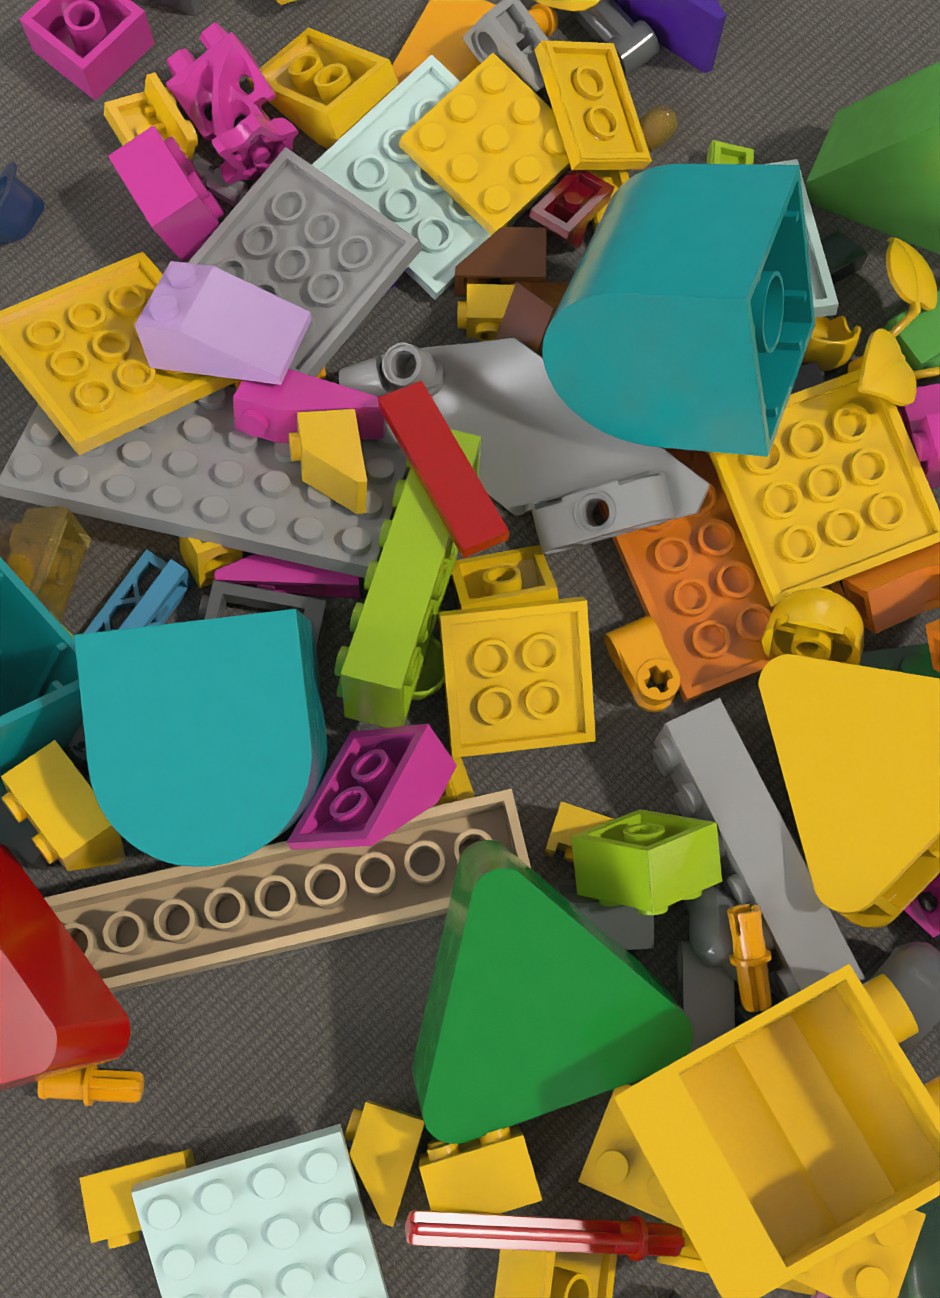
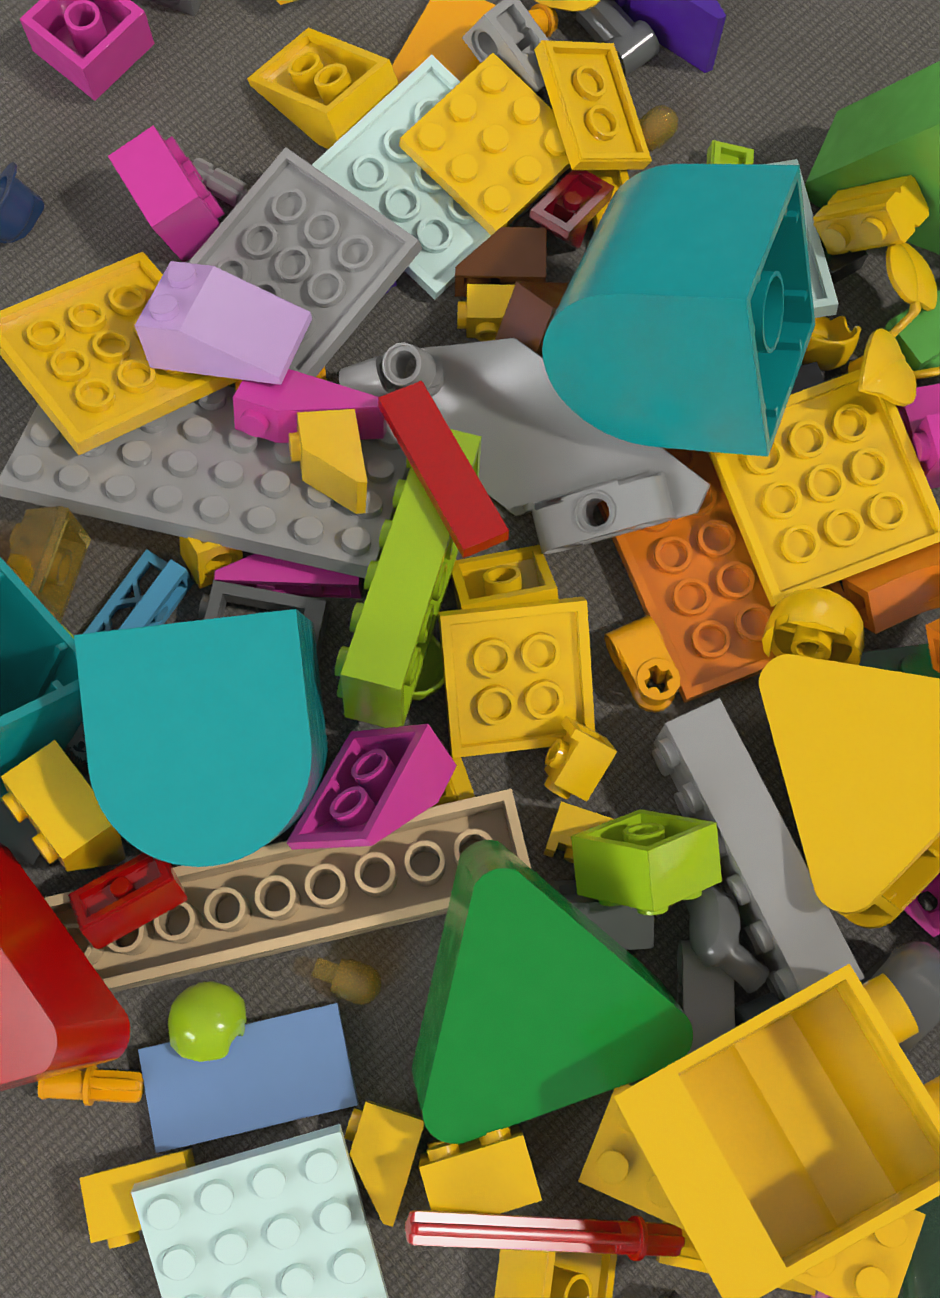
(126, 899): none -> red slope
(153, 106): yellow bracket -> none
(206, 1021): none -> lime hair
(215, 80): dark pink hips -> none
(269, 1077): none -> medium blue tile
(349, 979): none -> clear yellow cylinder
(577, 761): none -> yellow brick
(750, 957): light orange axle -> none
(871, 215): none -> yellow brick

